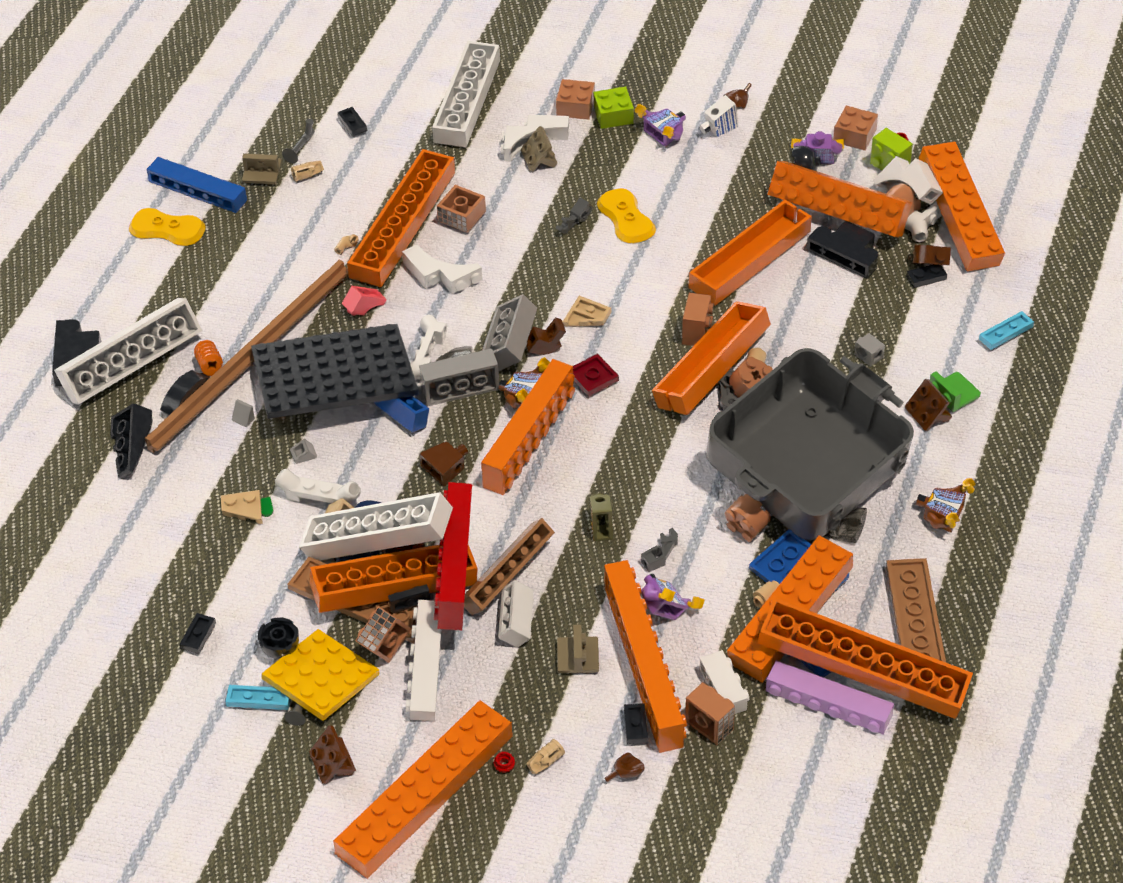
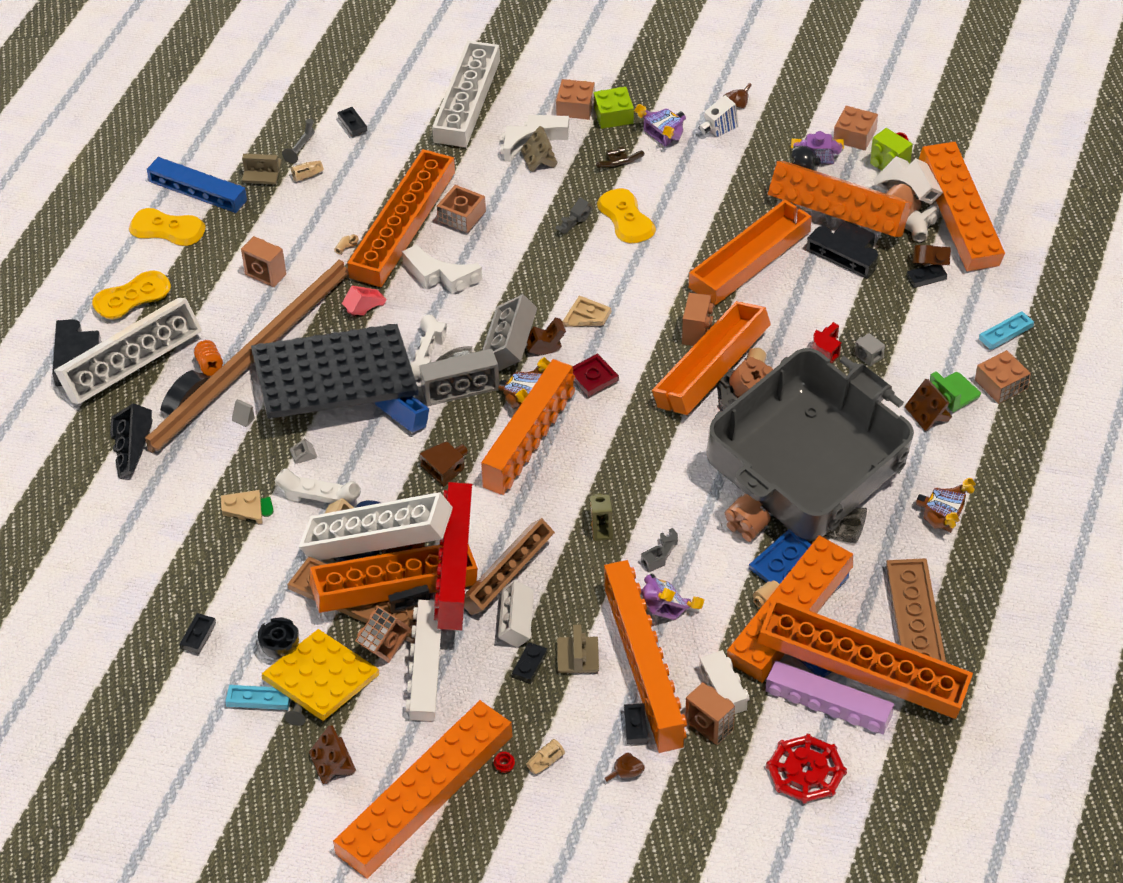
(119, 300): none -> yellow plate
(263, 261): none -> nougat brick
(529, 663): none -> black plate
(621, 160): none -> dark brown piece
(806, 757): none -> red plate
(826, 342): none -> red brick
(1002, 376): none -> nougat brick

